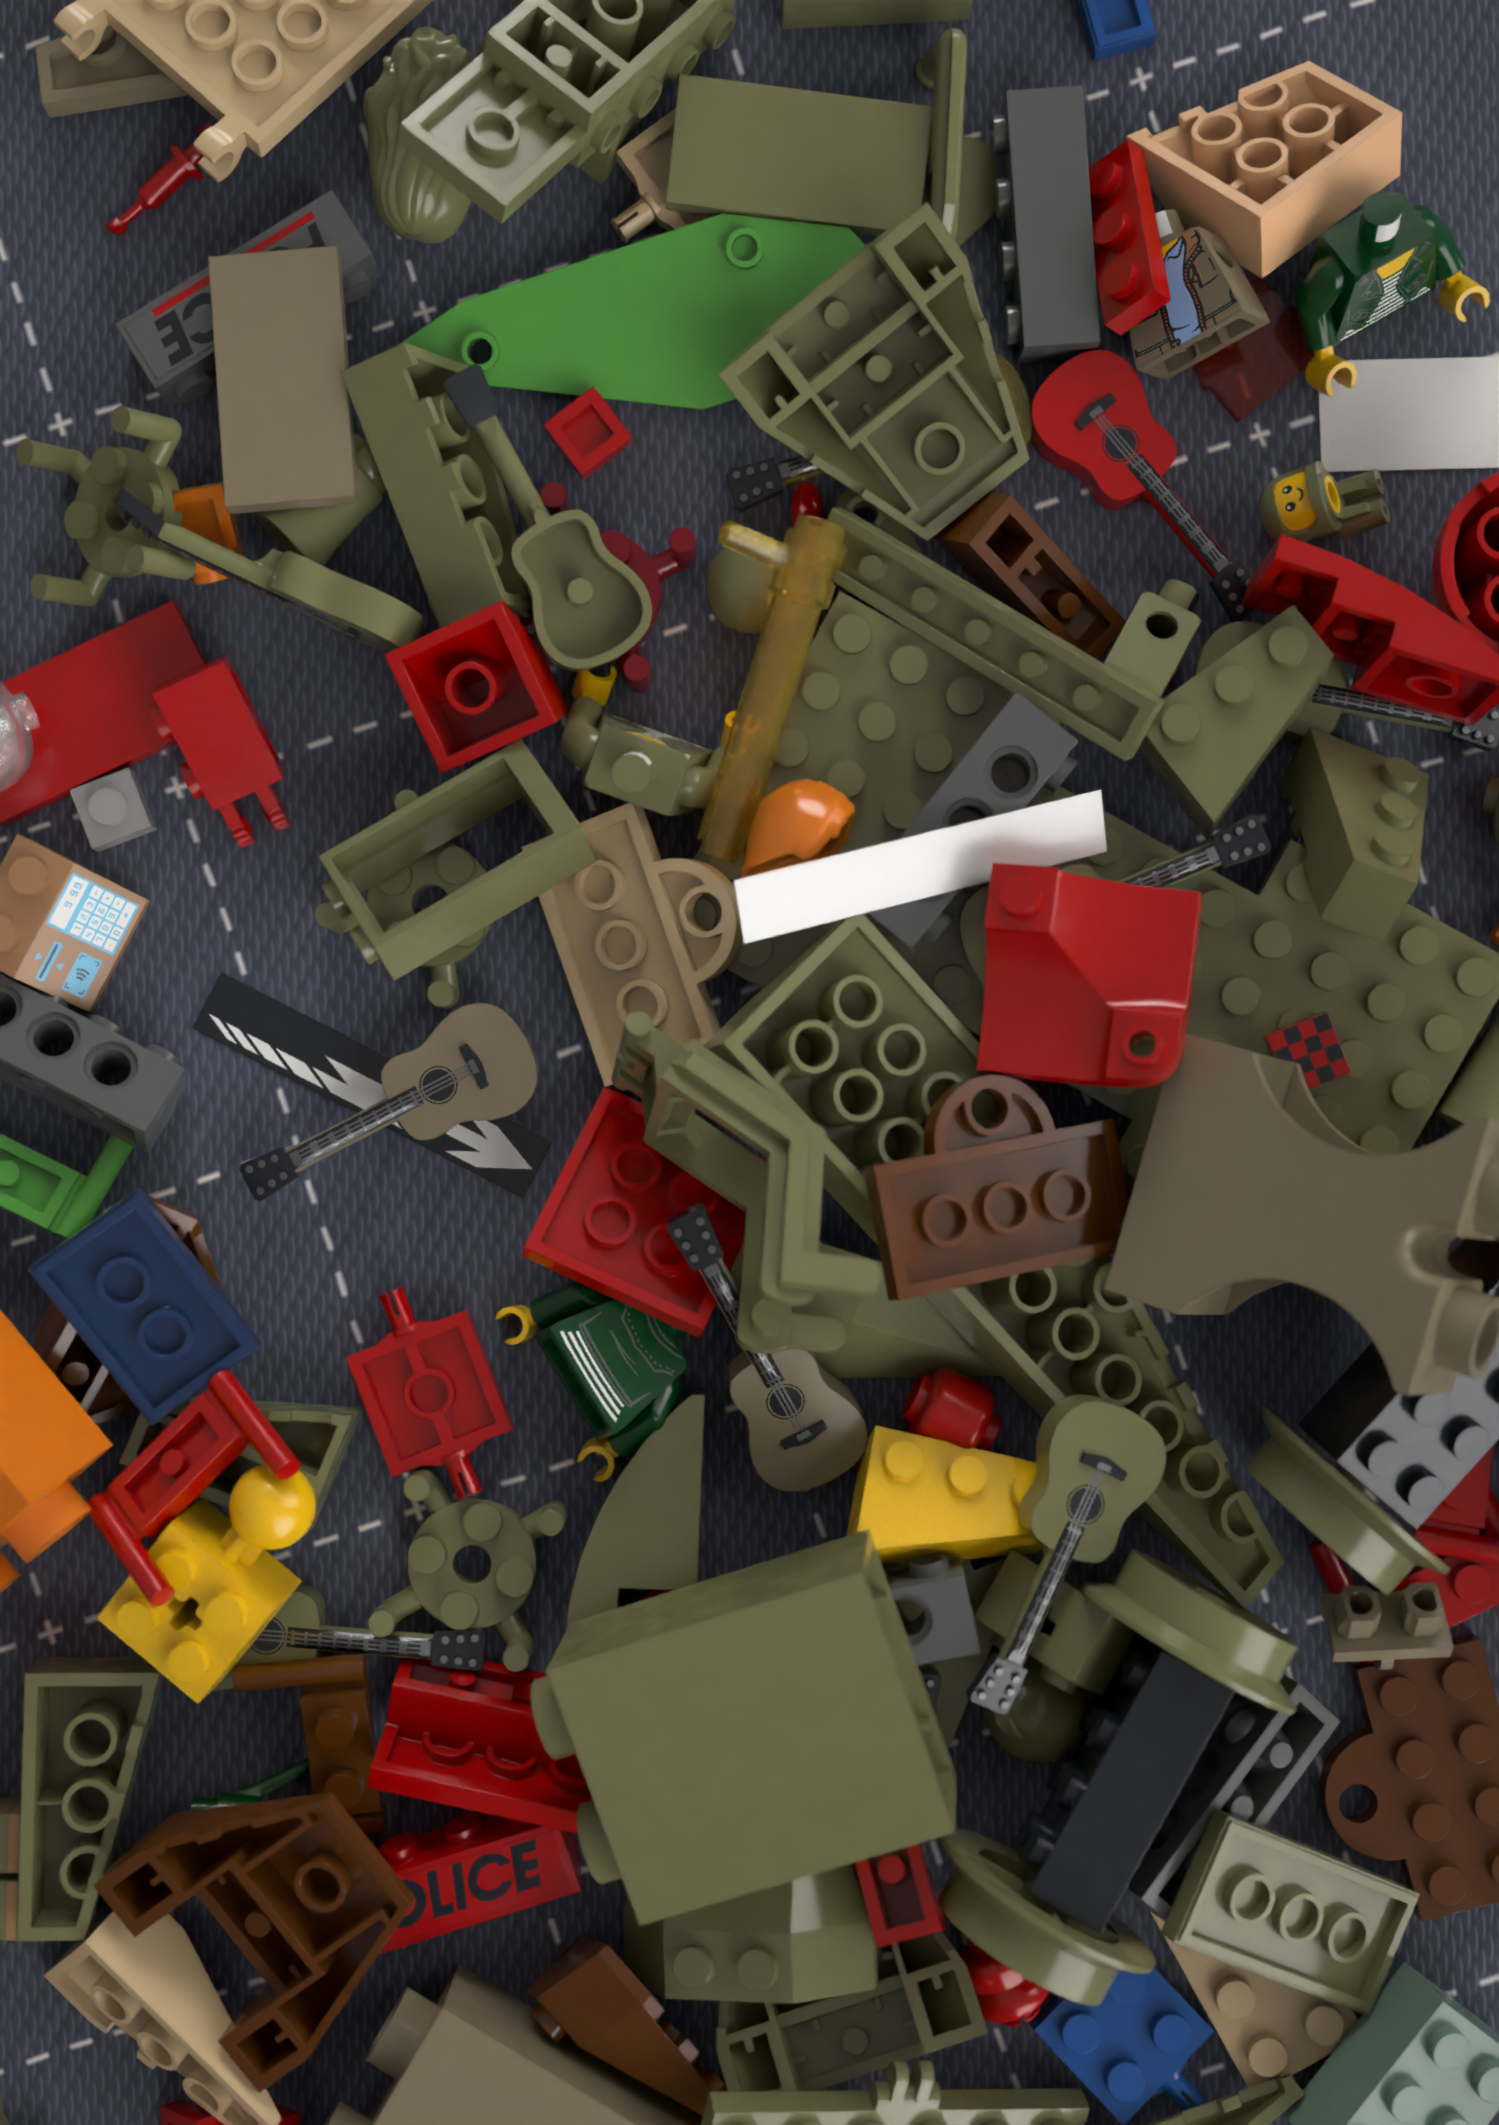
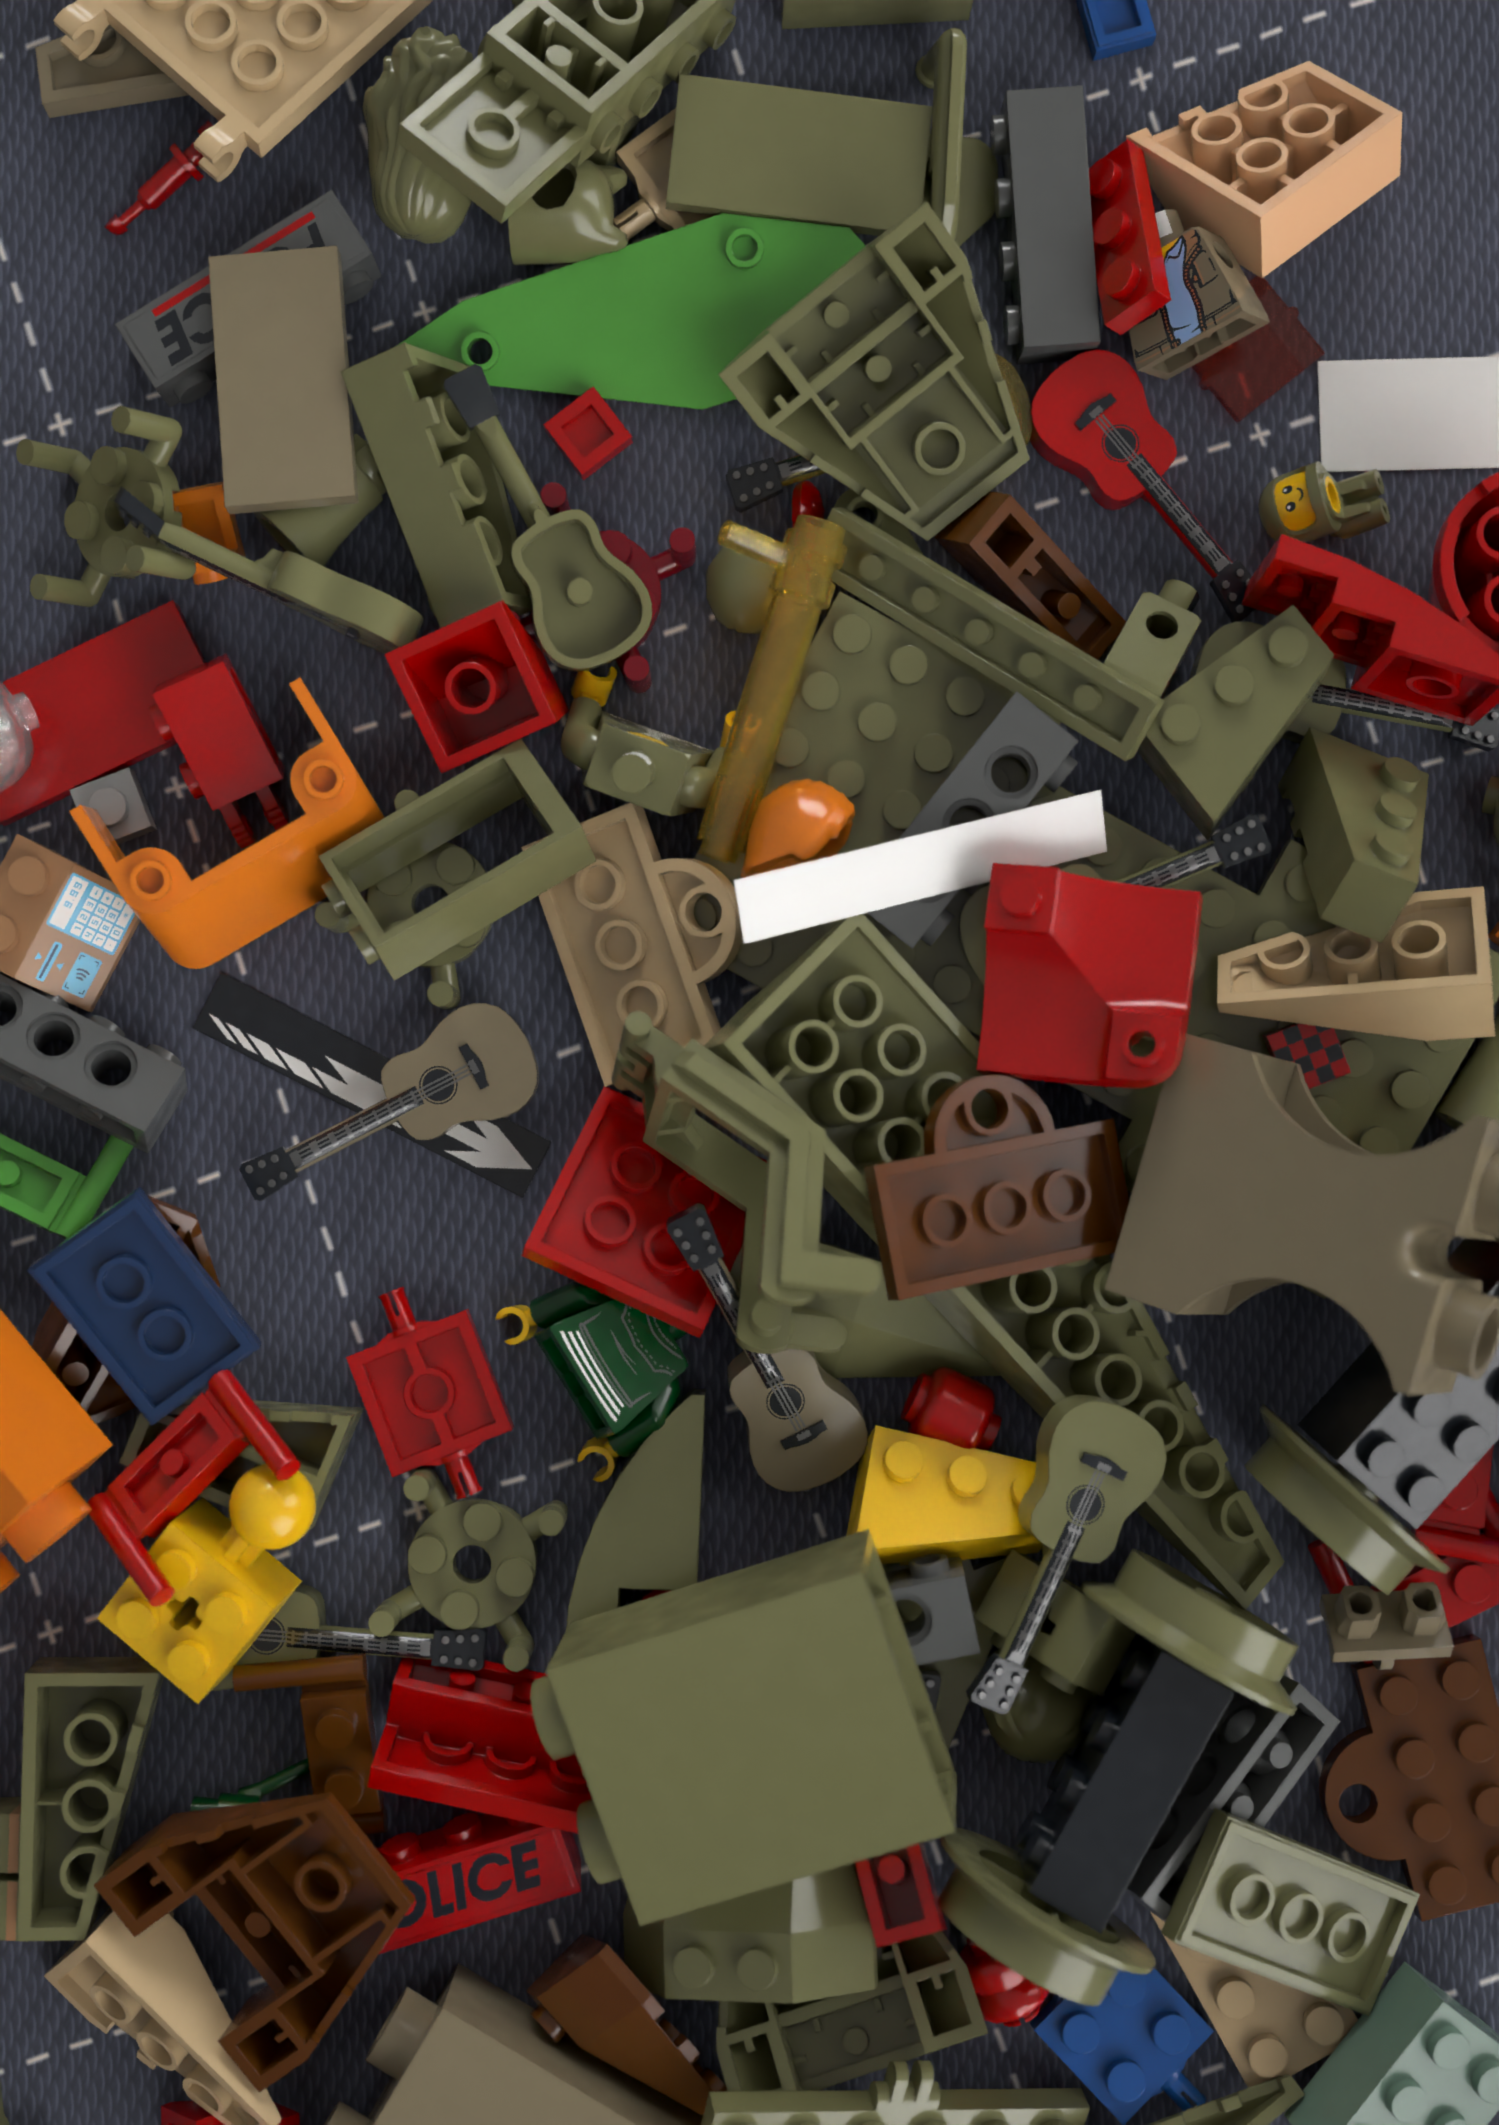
(259, 886): none -> orange windscreen
(569, 217): none -> olive piece
(1369, 271): dark green torso -> none
(1417, 984): none -> tan wedge

